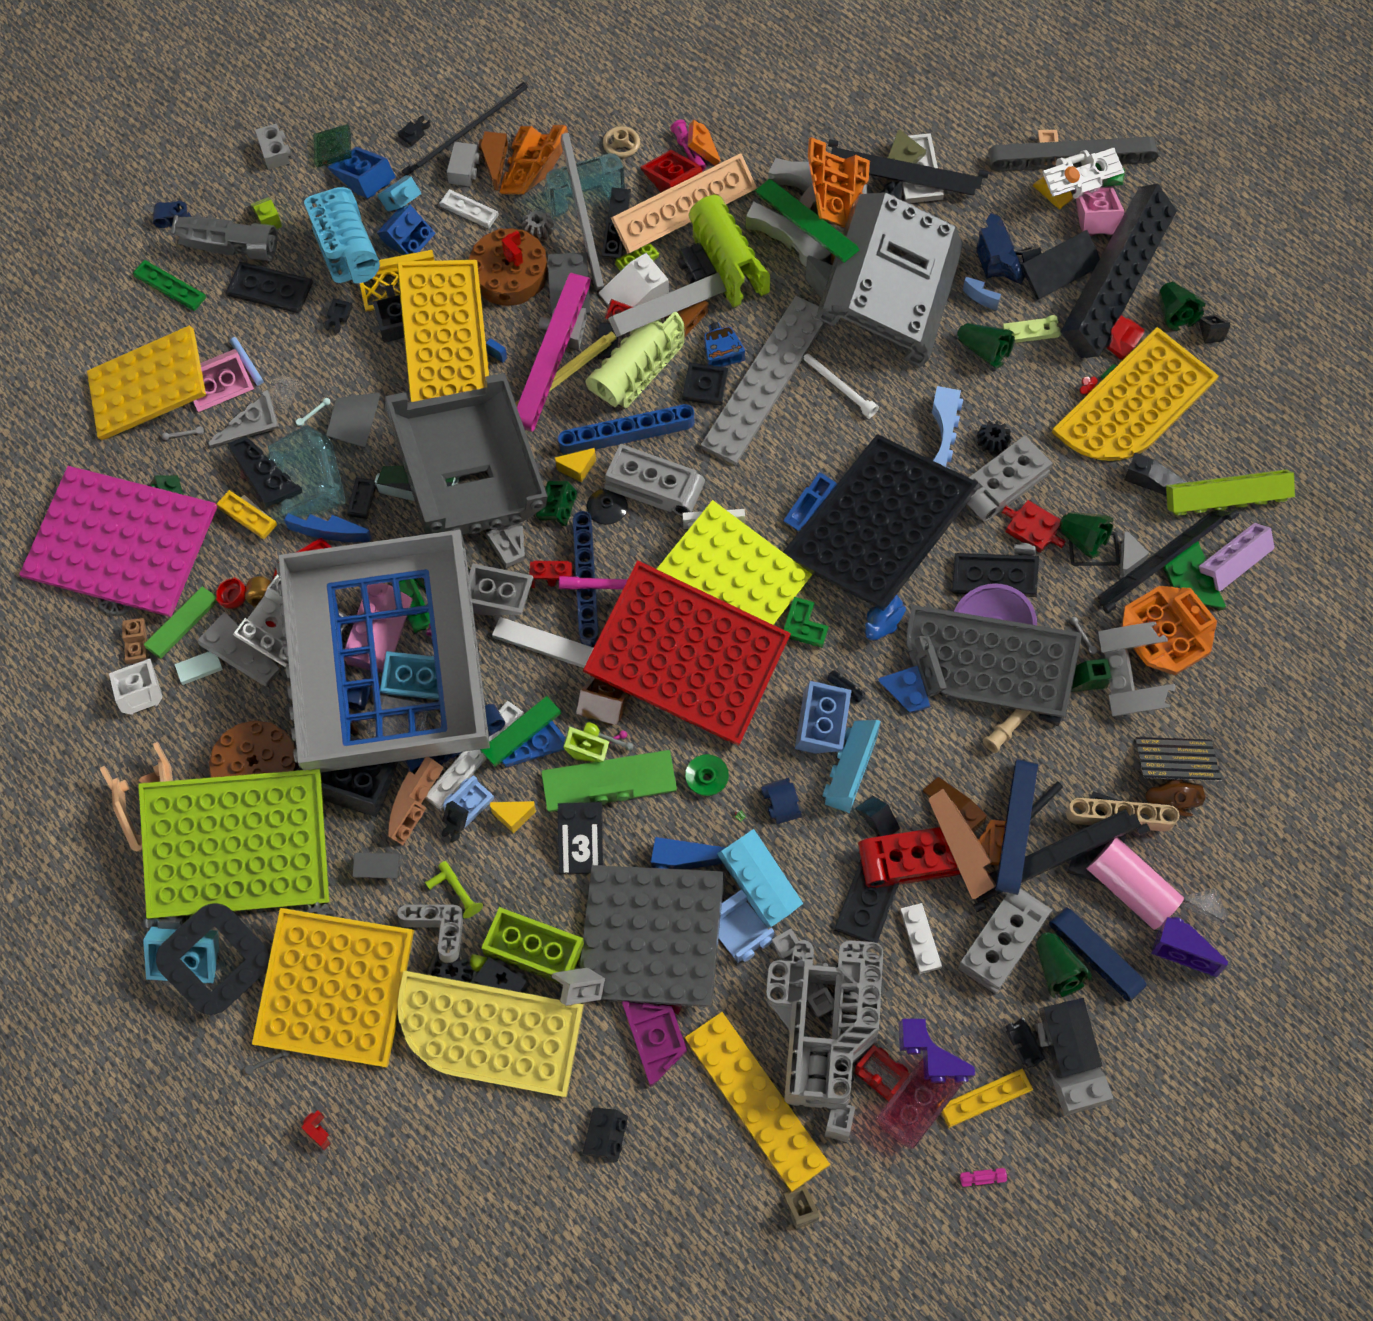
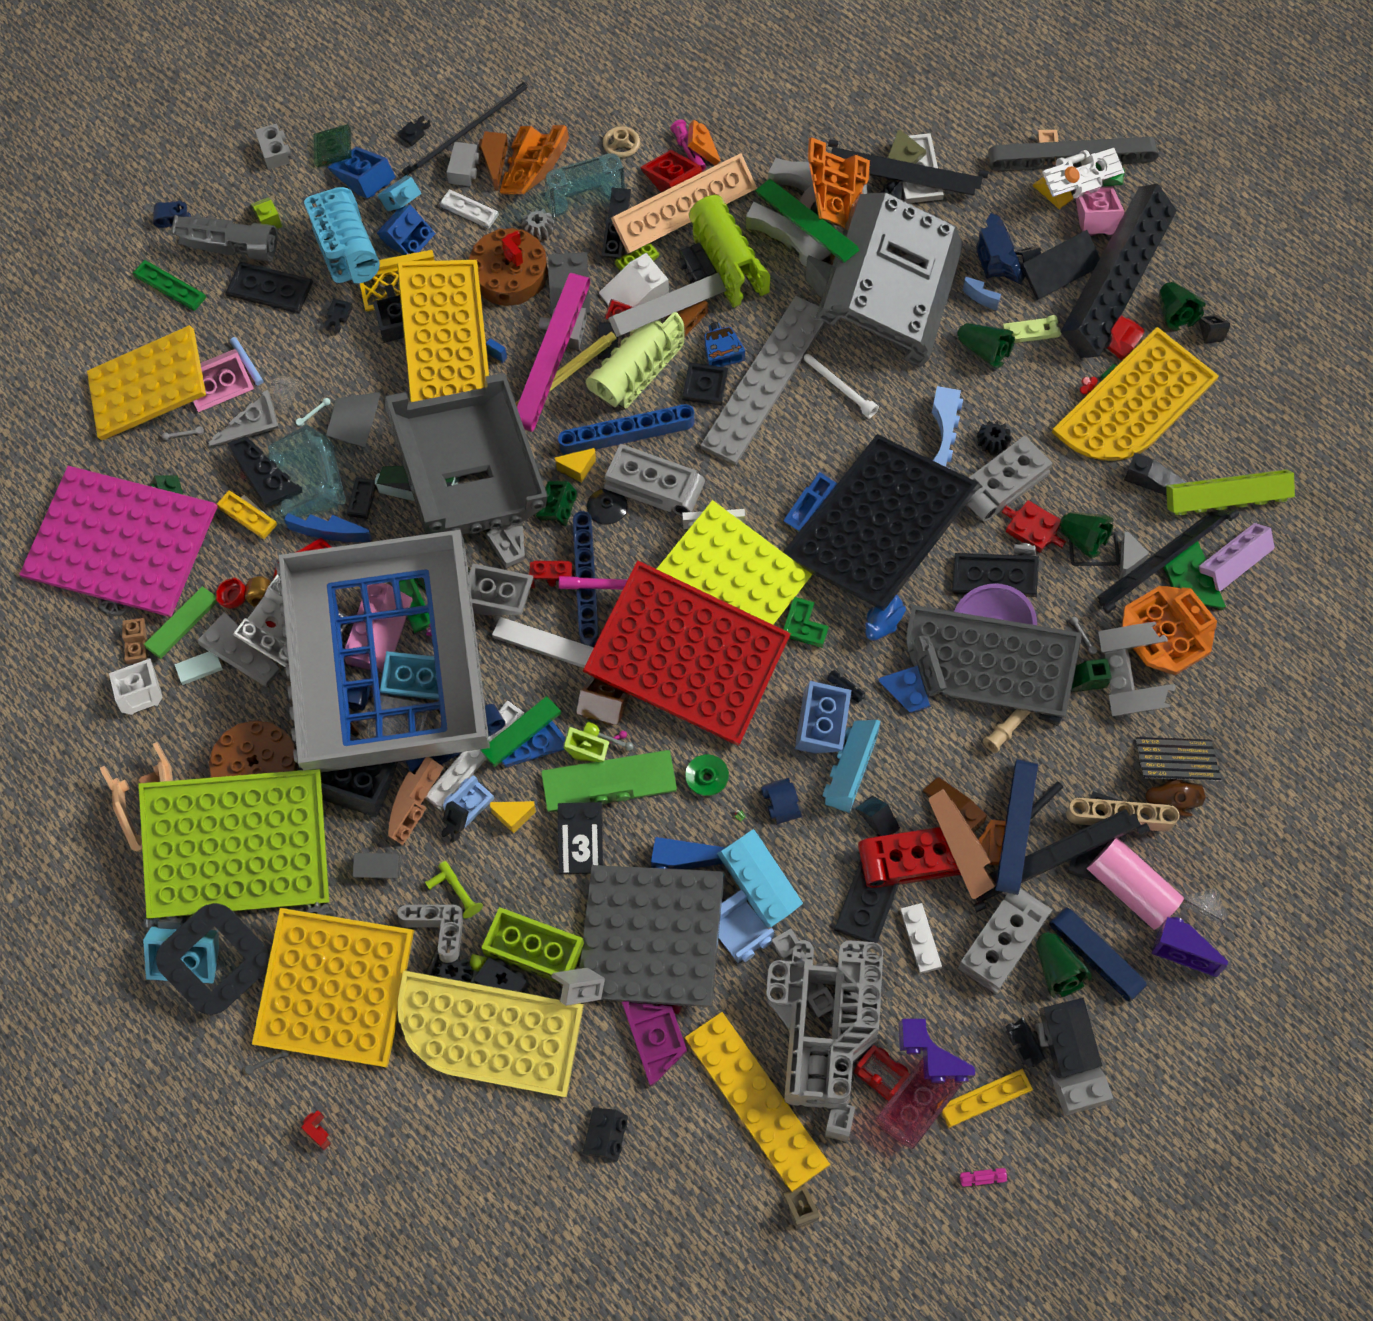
(581, 211): light grey tile -> none

